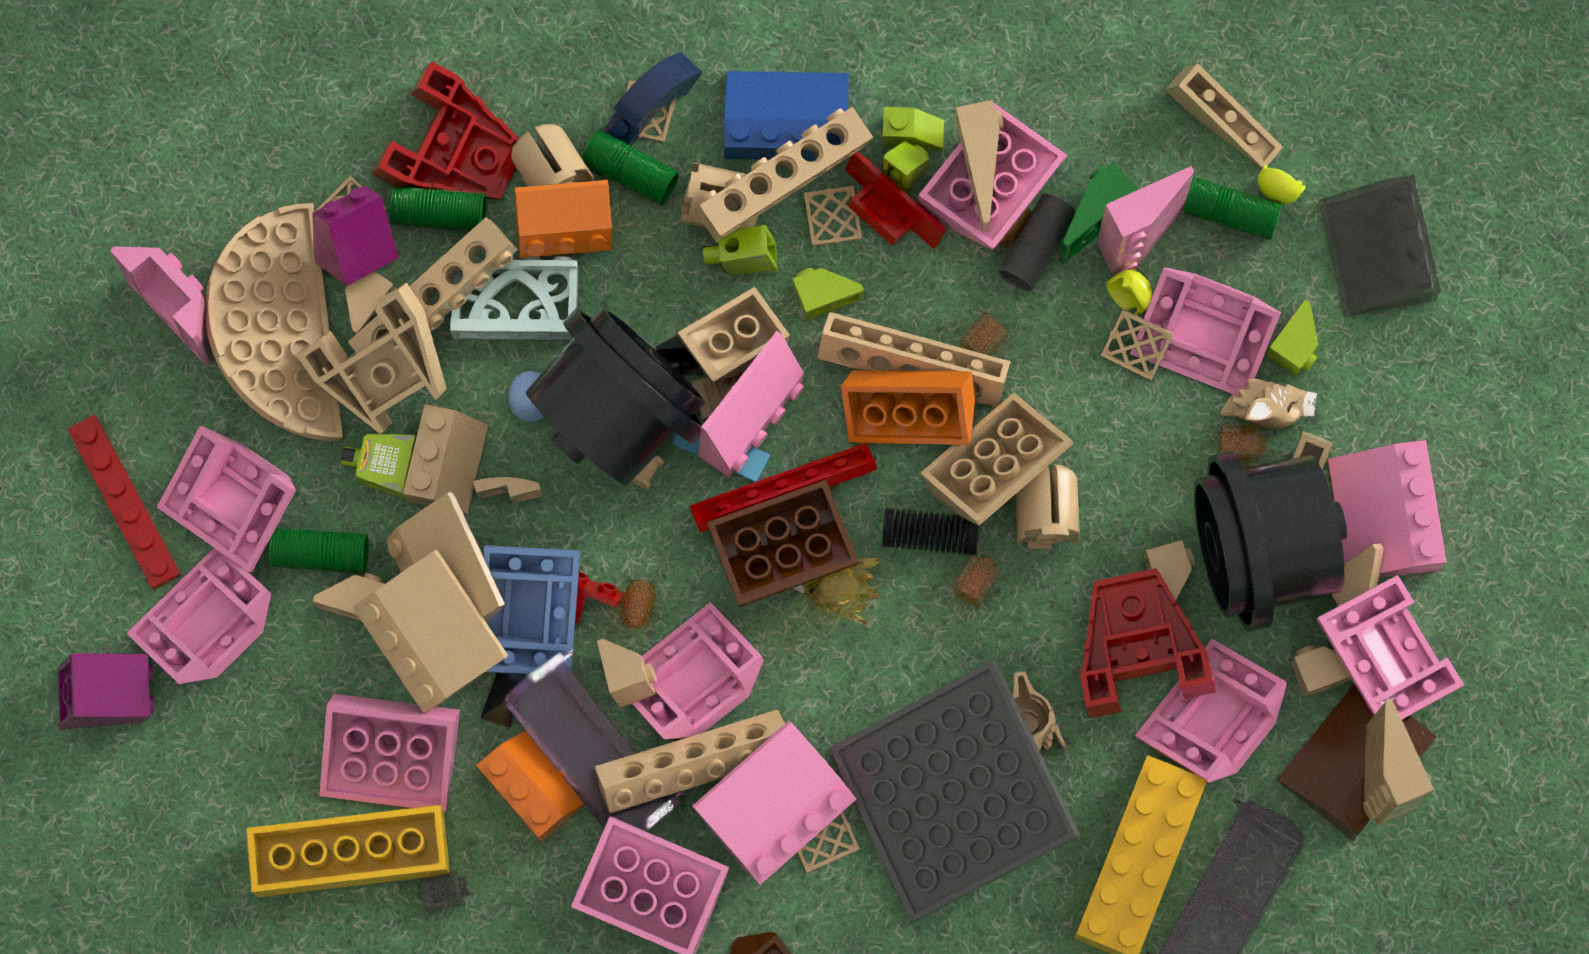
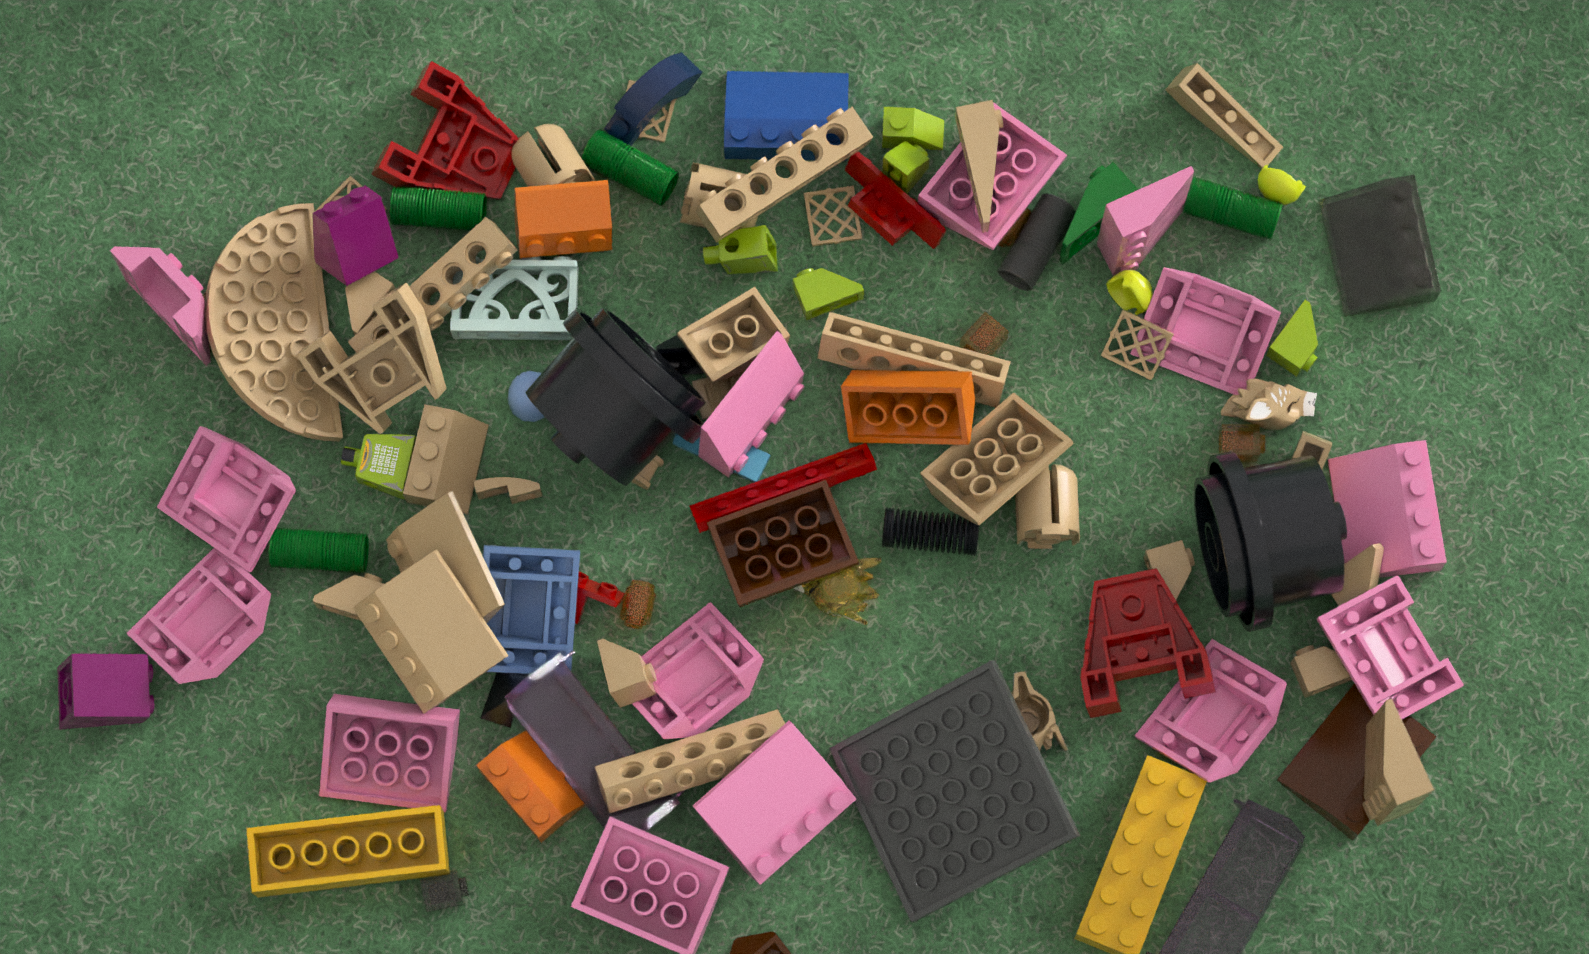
(124, 502): red plate -> none
(852, 848): tan window -> none
(976, 580): clear orange brick -> none

